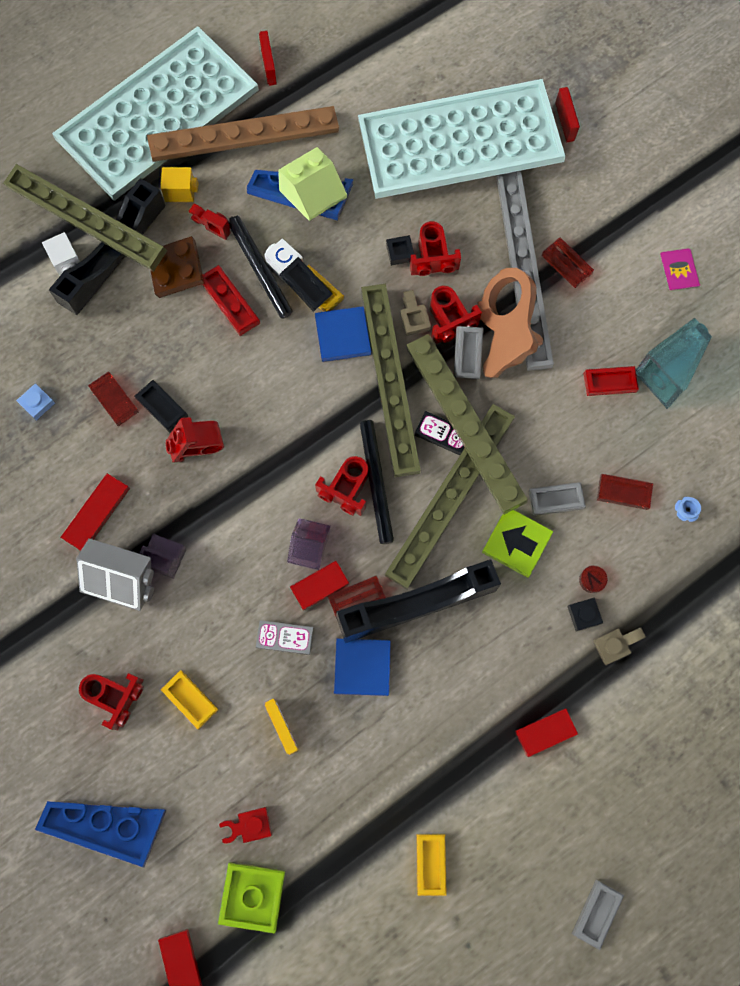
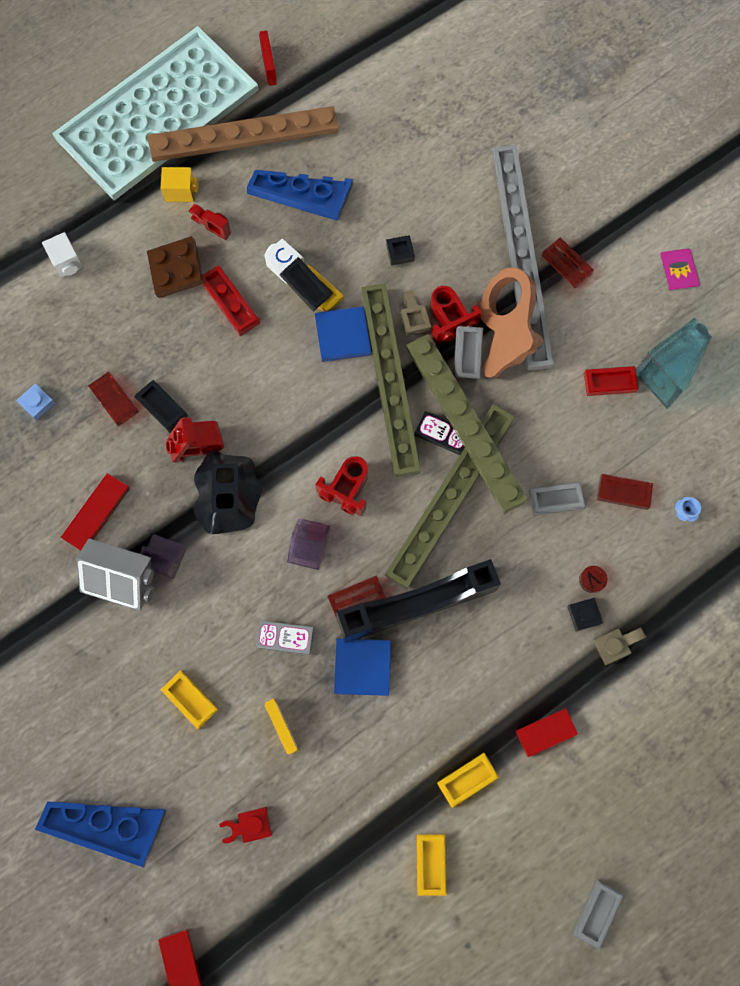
(82, 281): black arch -> none
(85, 217): olive plate -> none
(113, 697): red pin -> none
(244, 489): none -> black piece
(251, 897): lime tile -> none
(260, 267): black axle -> none
(311, 183): yellowish green slope -> none
(319, 585): red tile -> none
(376, 482): black axle -> none
(434, 252): red pin -> none
(460, 138): light aqua plate -> none
(467, 780): none -> yellow tile
(517, 542): lime tile -> none
(567, 114): red tile -> none

